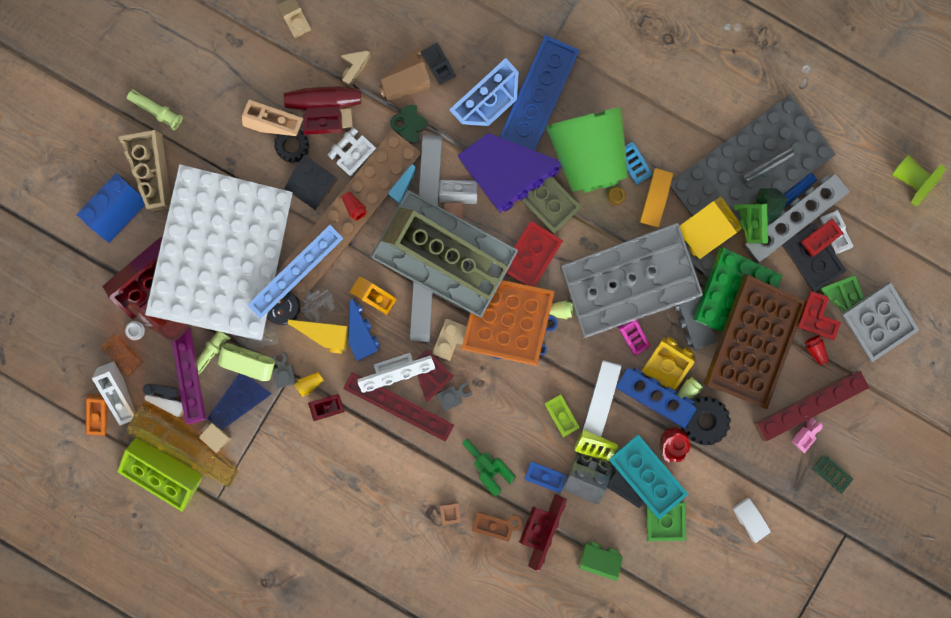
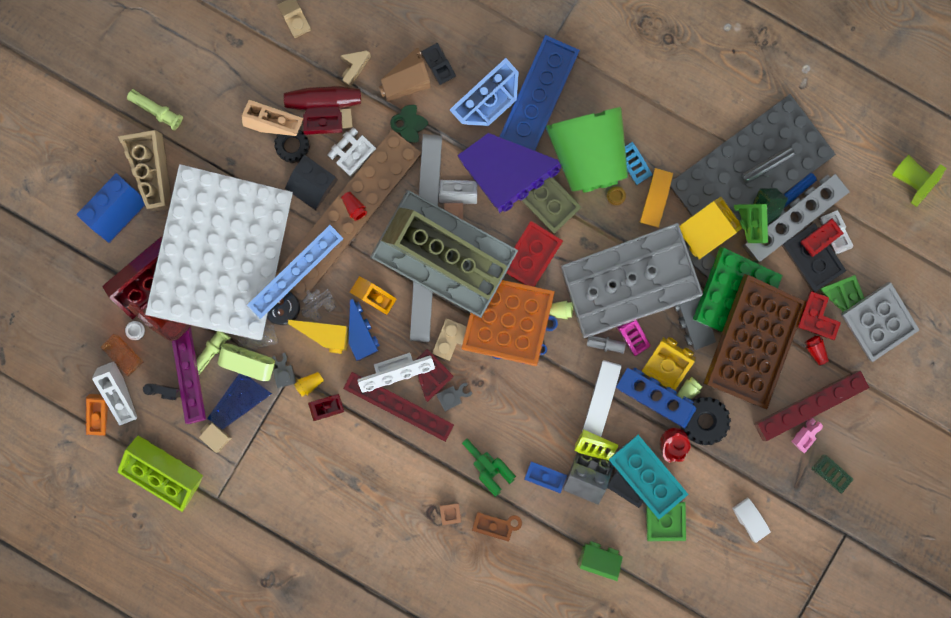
(171, 406): white slope -> none
(179, 441): clear yellow wedge -> none
(402, 185): medium azure slope -> none
(540, 530): dark red bracket -> none
(561, 415): lime plate -> none
(606, 344): none -> light grey axle

